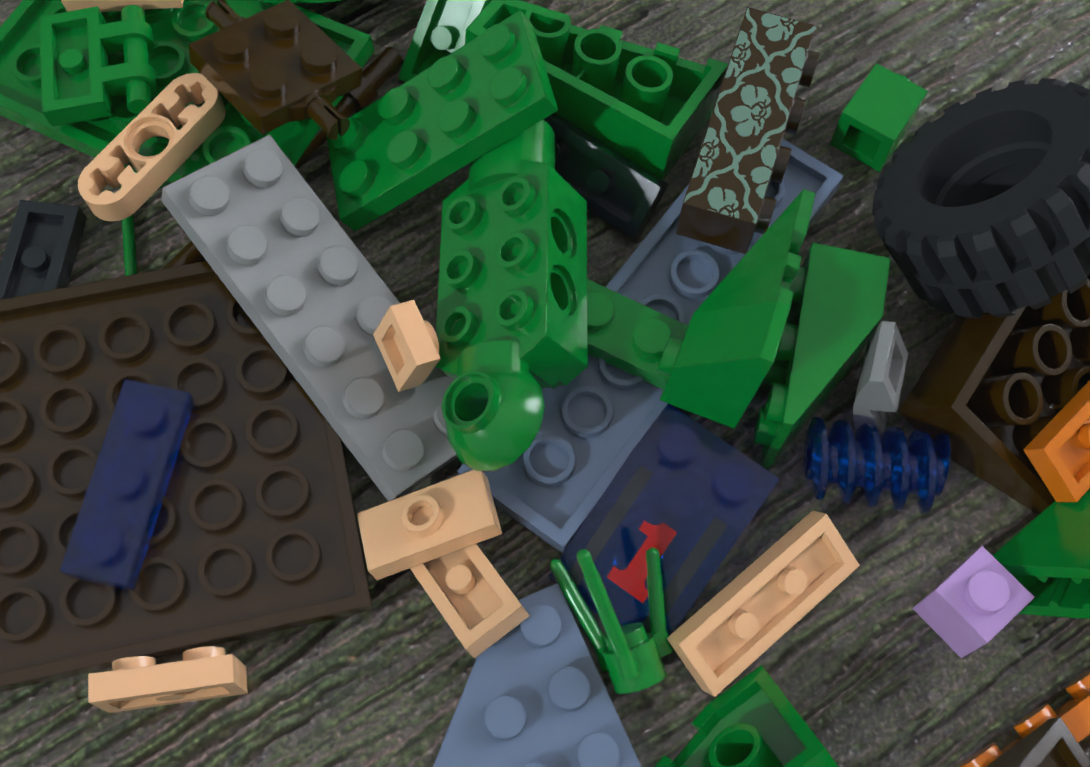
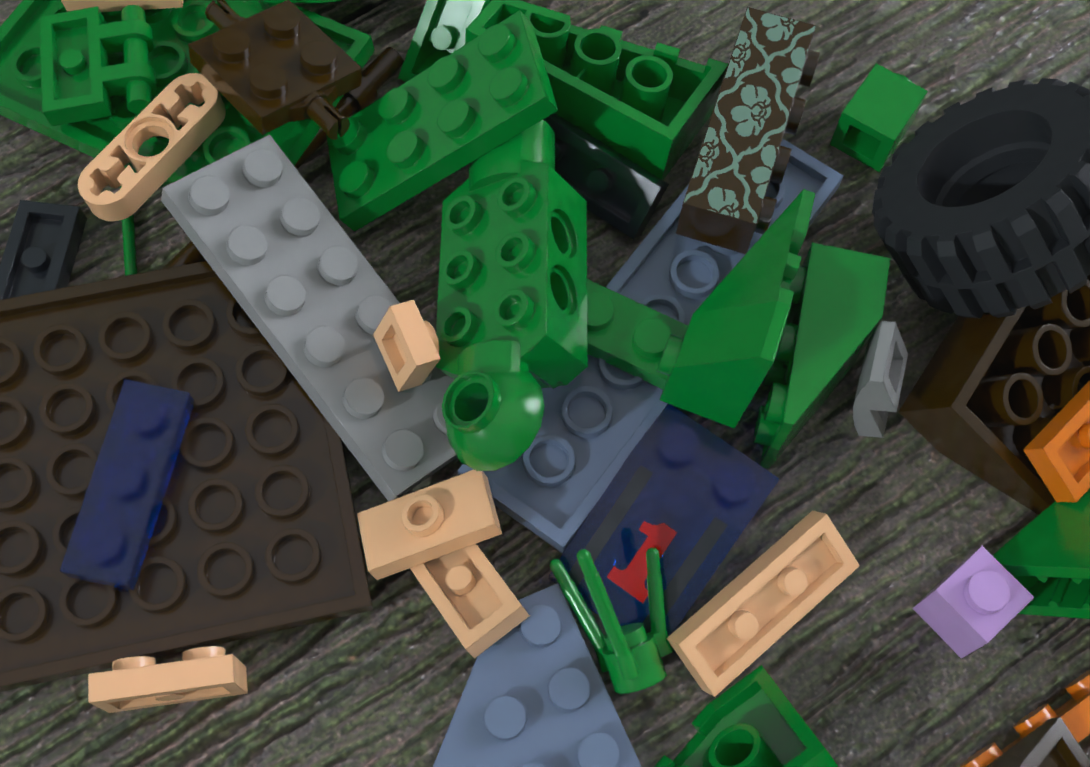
(876, 463): clear blue piece -> none

